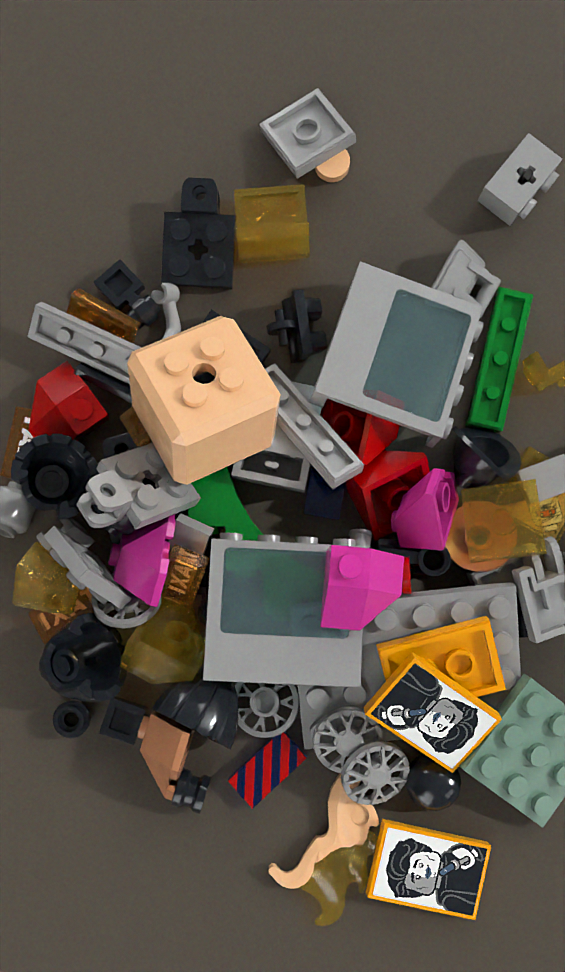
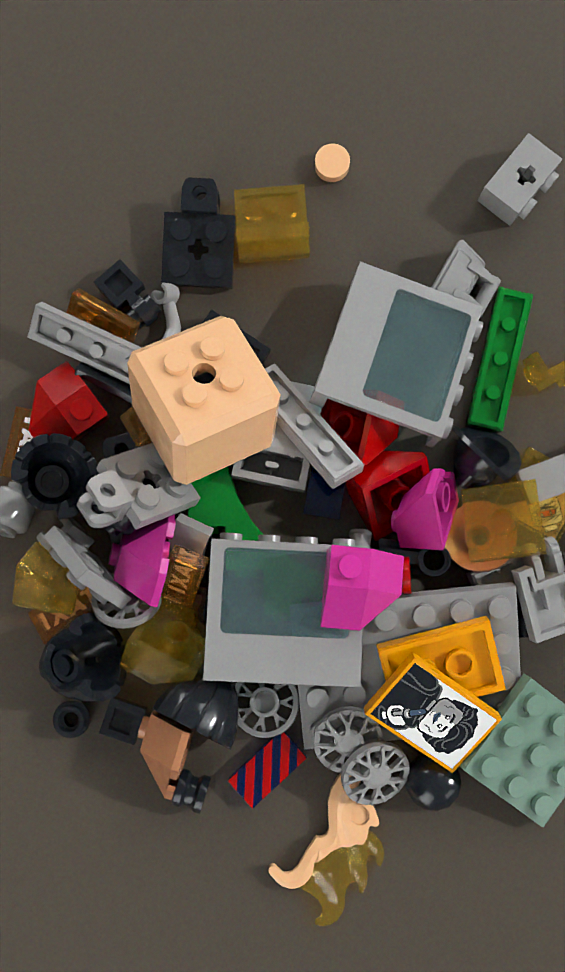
(294, 329): black hips -> none
(307, 133): light grey tile -> none
(428, 869): tile -> none

